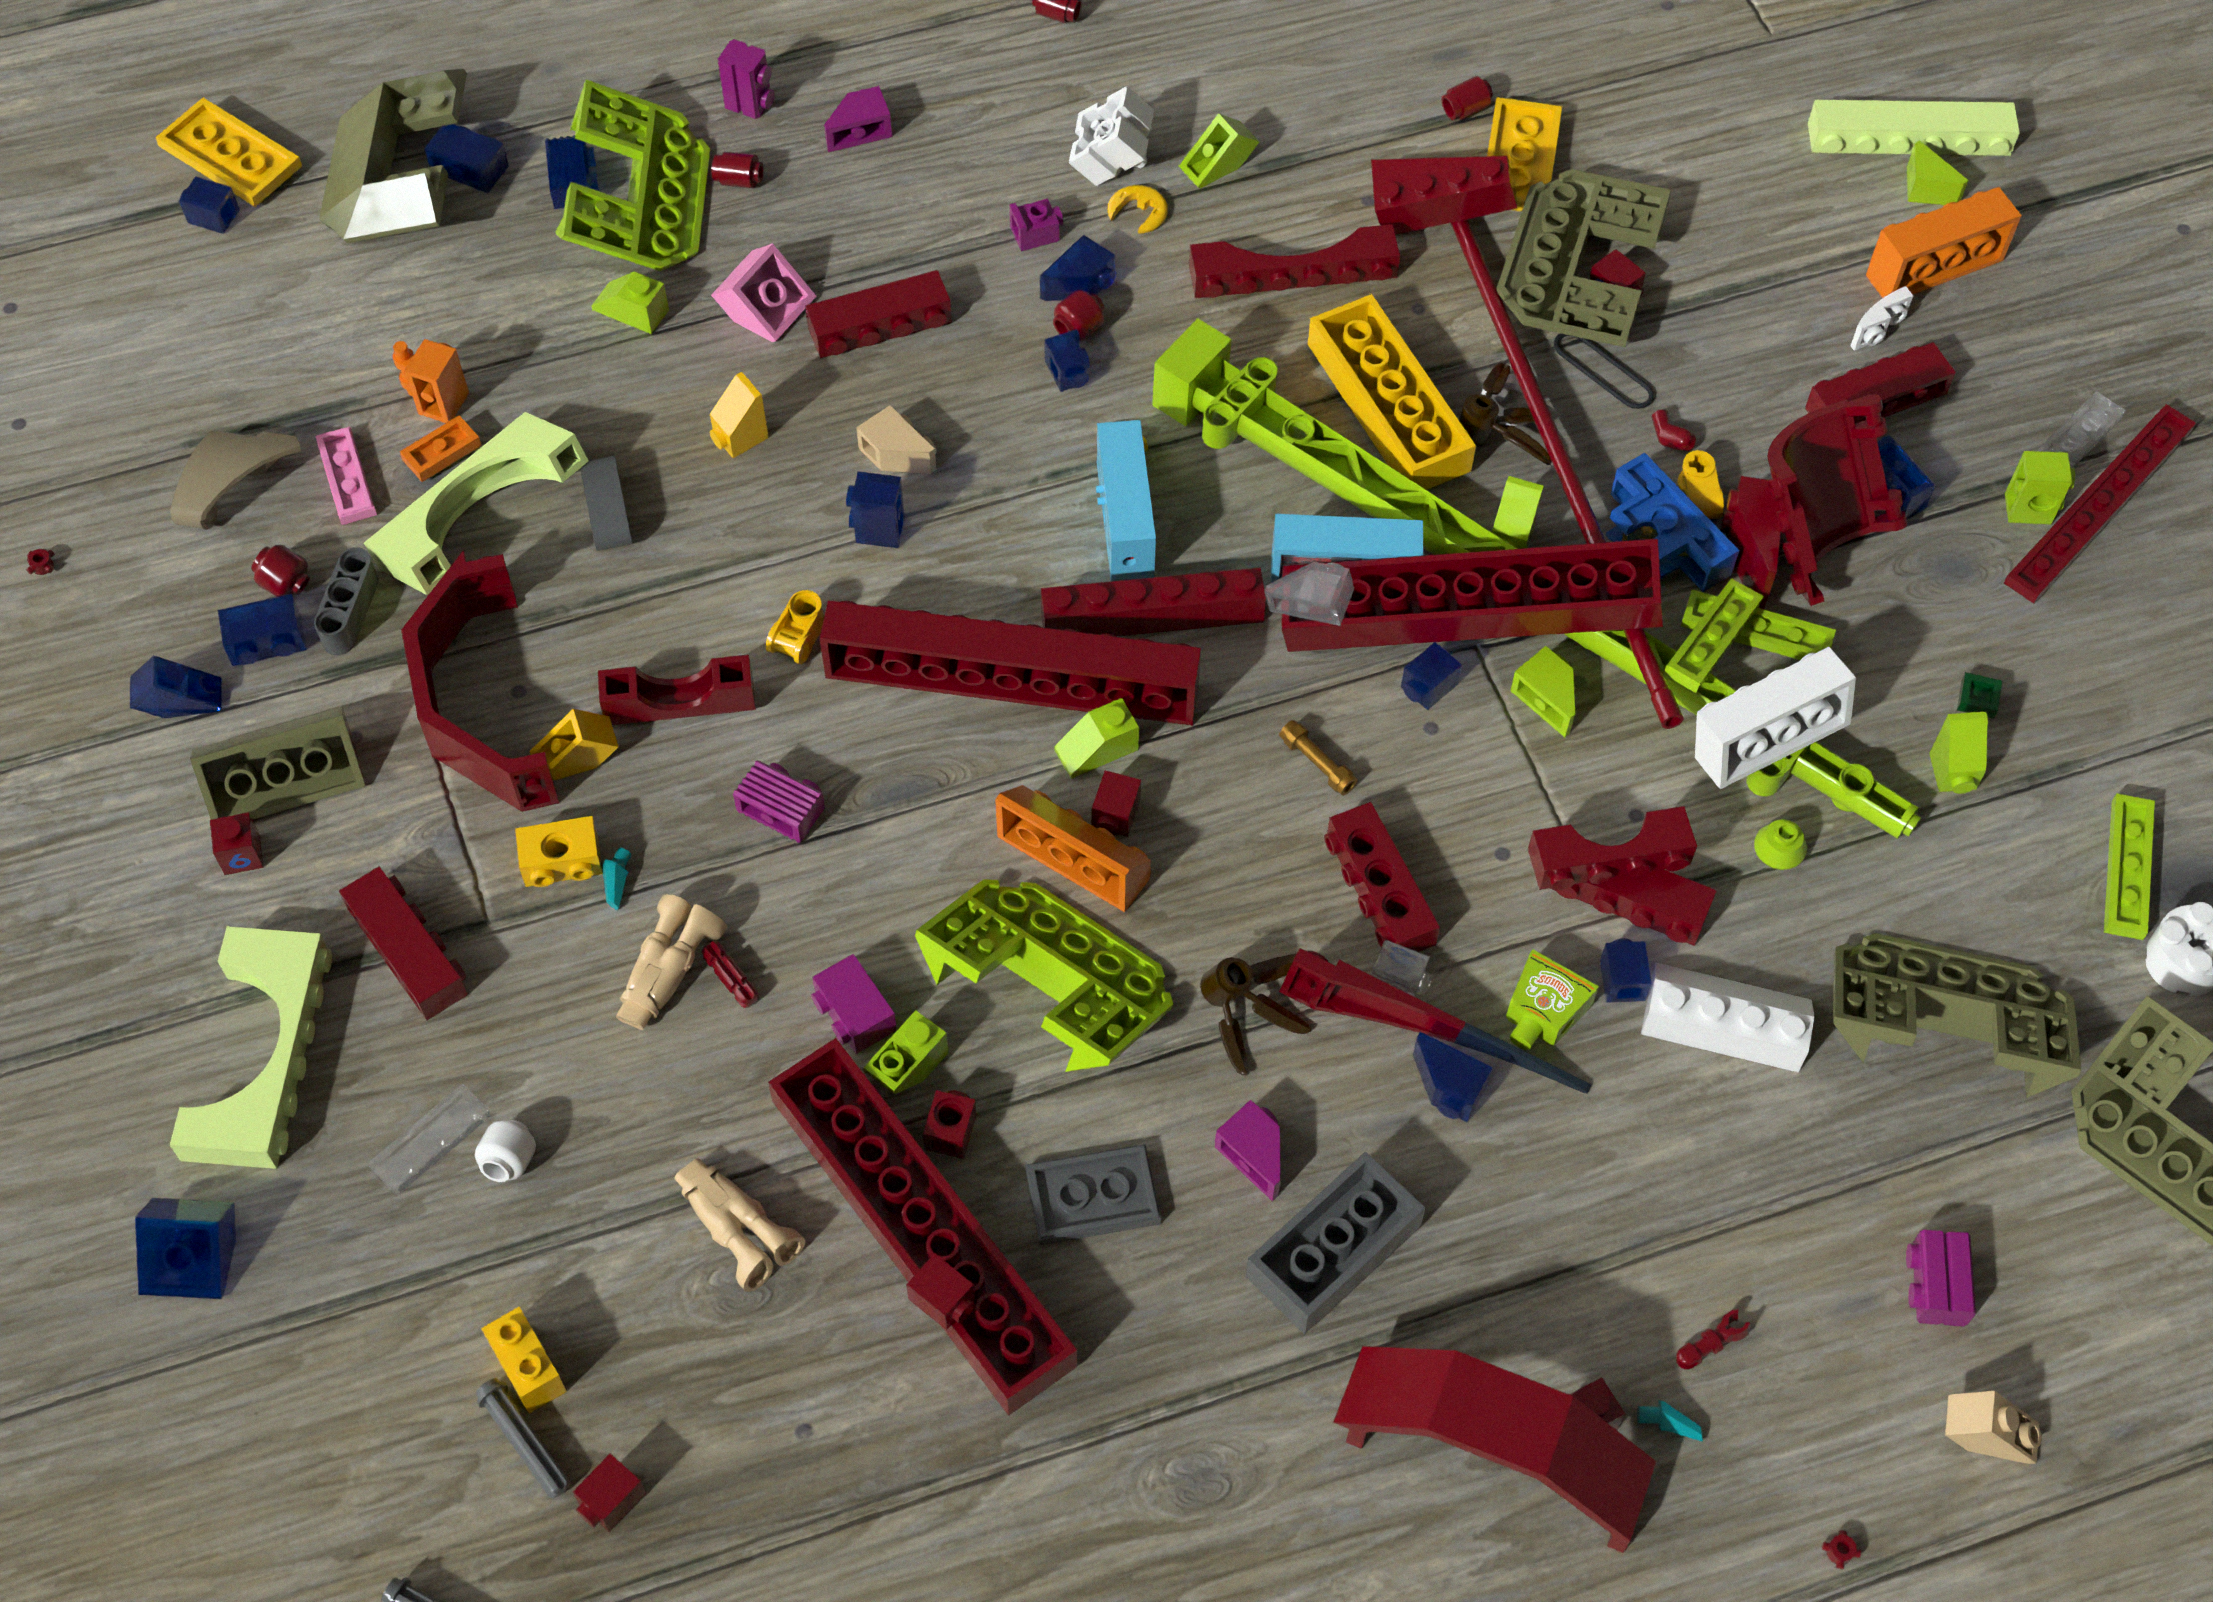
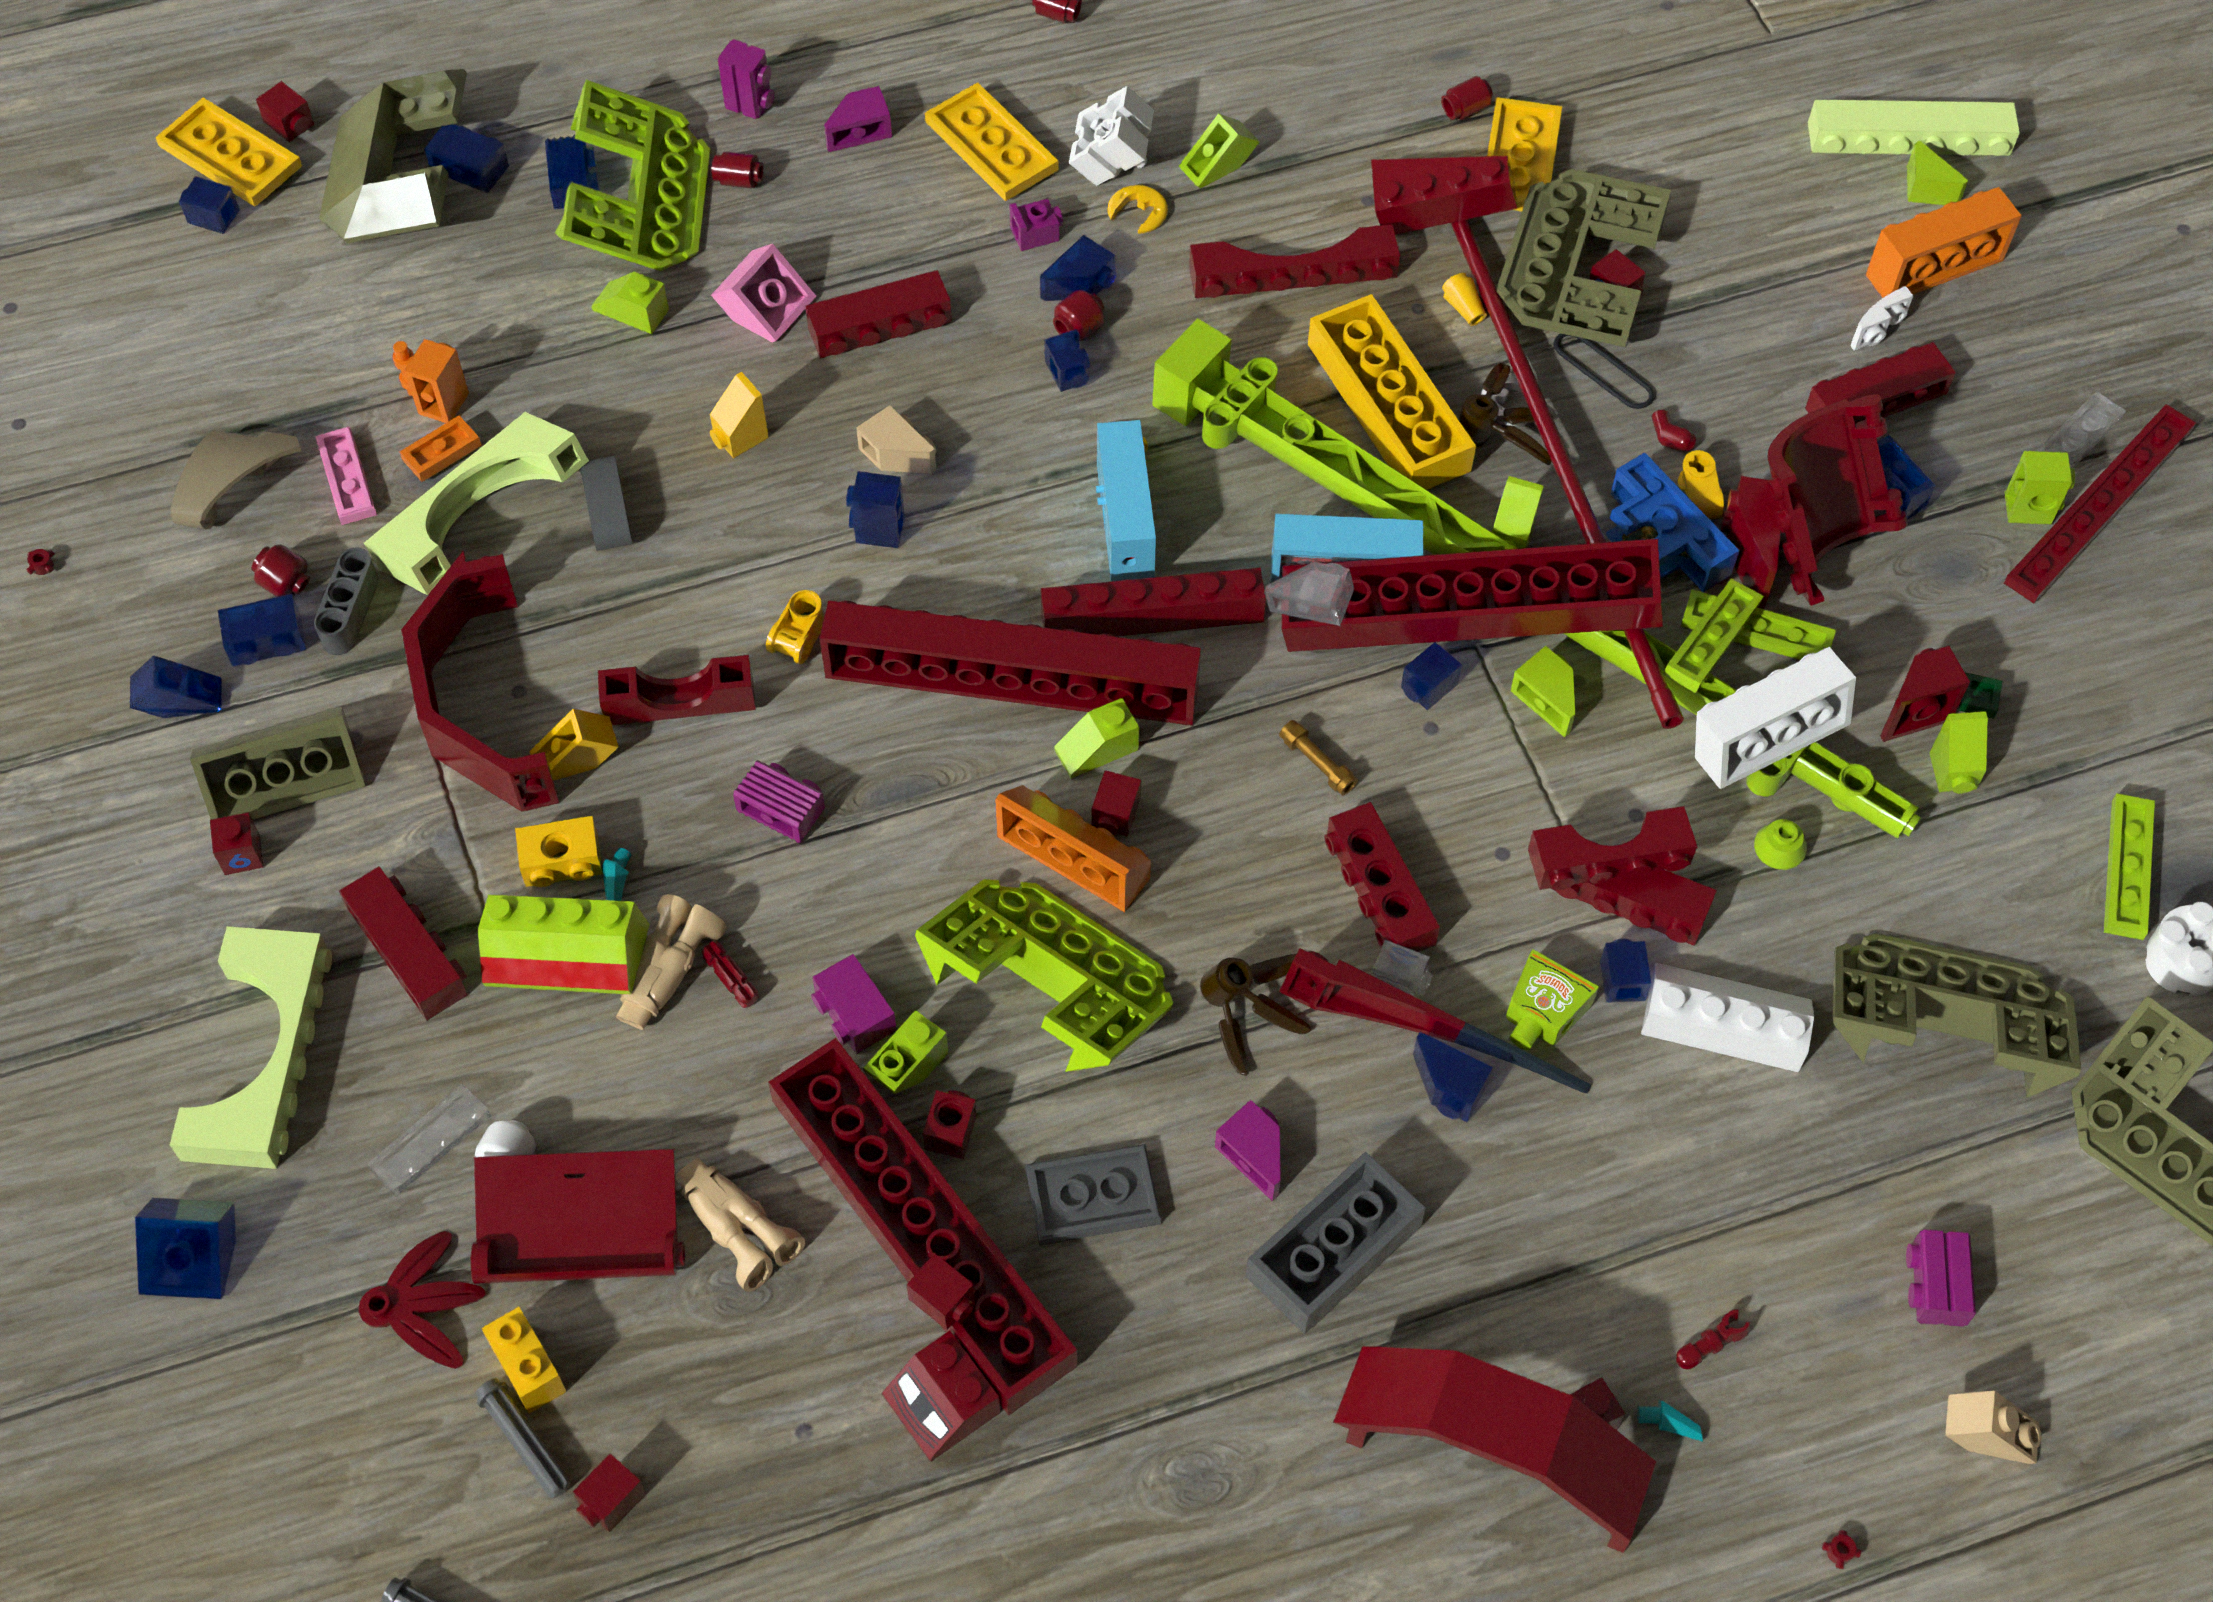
(285, 111): none -> dark red brick
(404, 1301): none -> dark red plant
(561, 943): none -> lime slope
(599, 1225): none -> dark red door
(941, 1396): none -> dark red slope
(991, 141): none -> yellow plate
(1464, 298): none -> yellow cone
(1927, 693): none -> dark red slope

